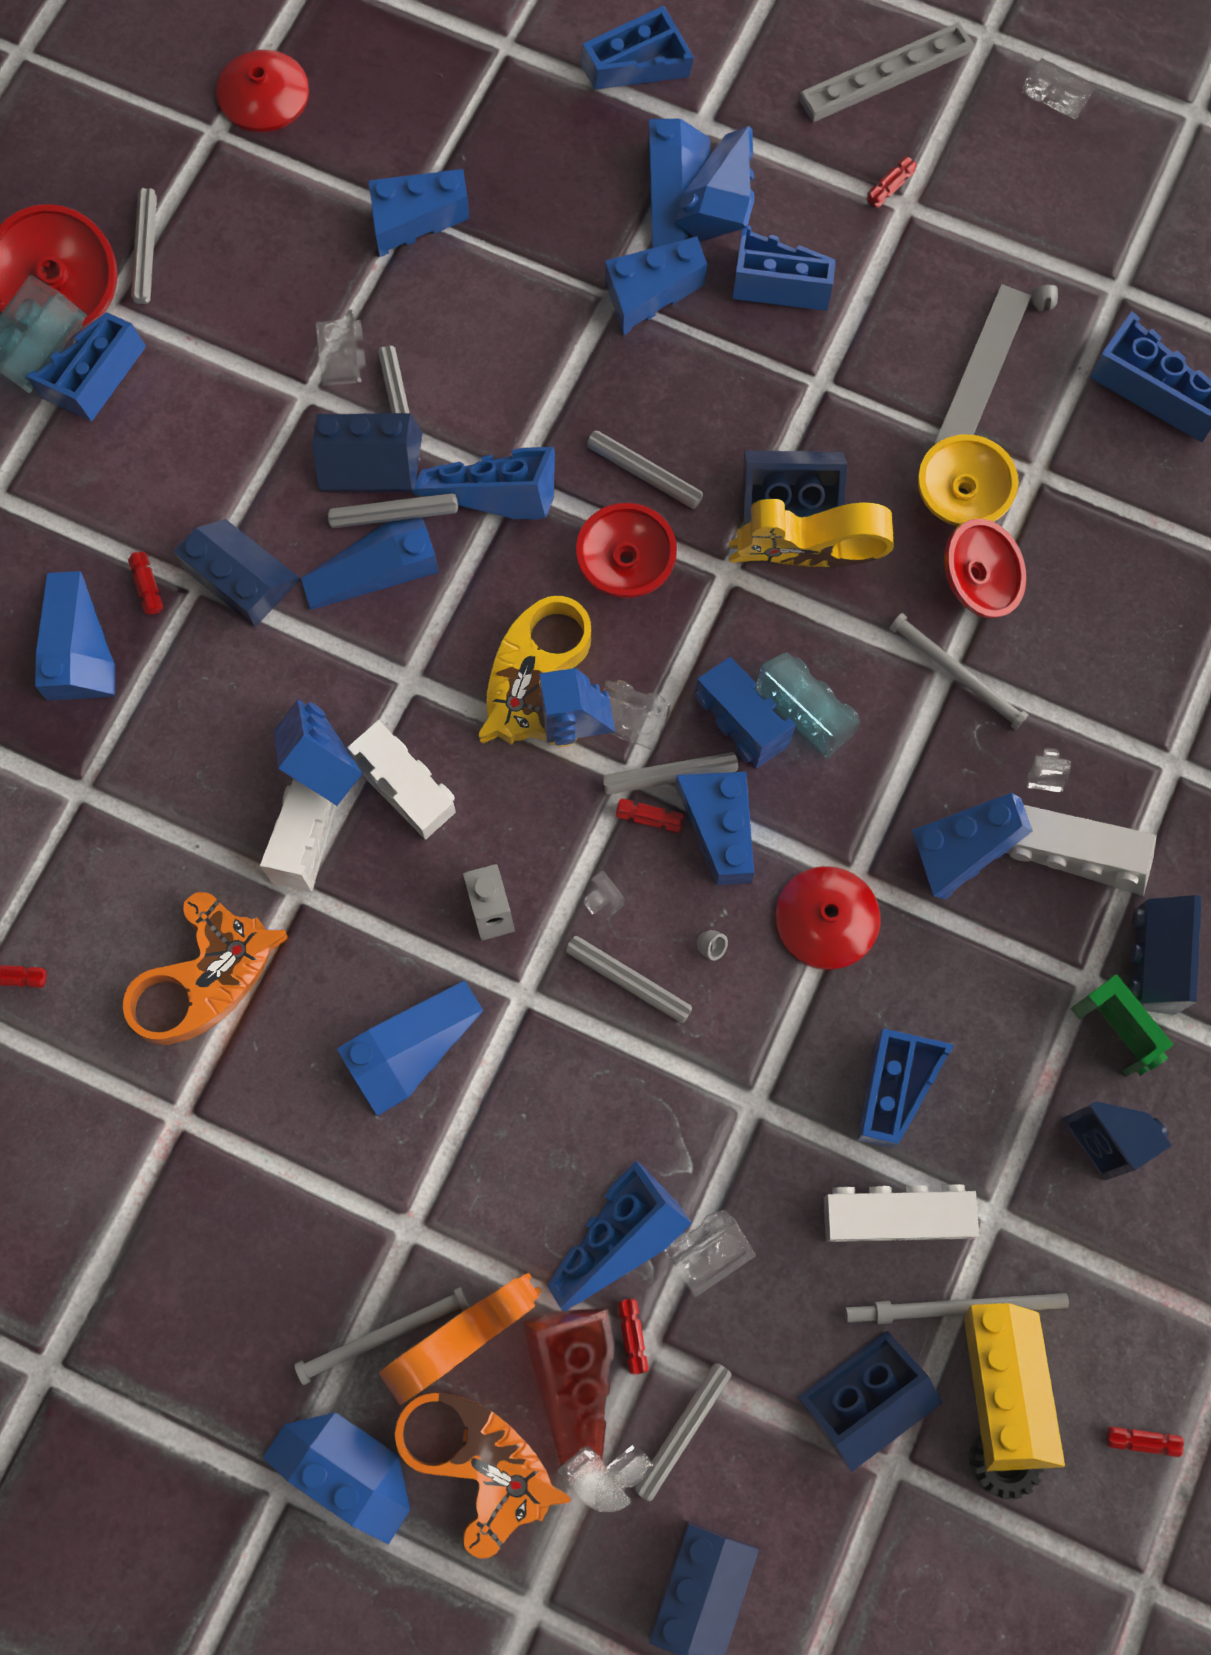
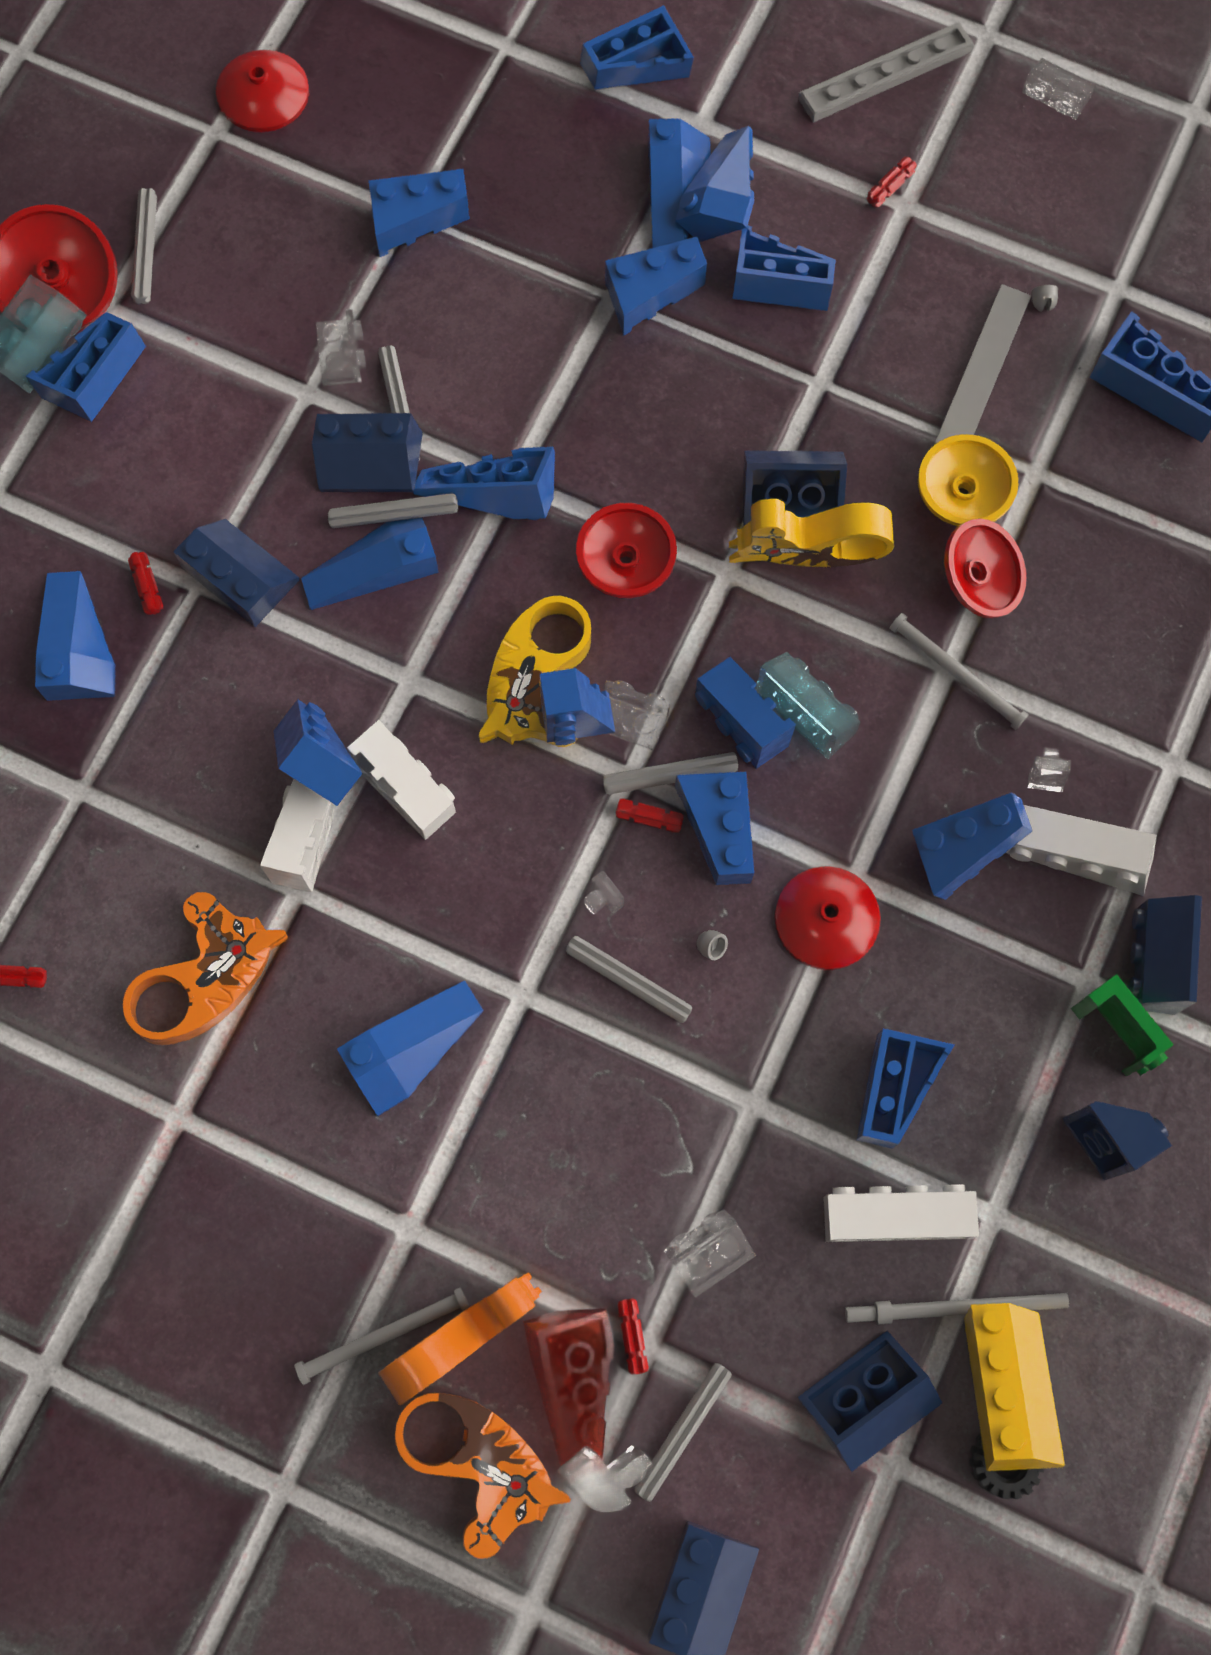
(343, 1472): blue wedge -> none
(489, 901): light grey torso -> none
(629, 1231): blue wedge -> none
(645, 469): light grey axle -> none
(1145, 1441): red axle -> none

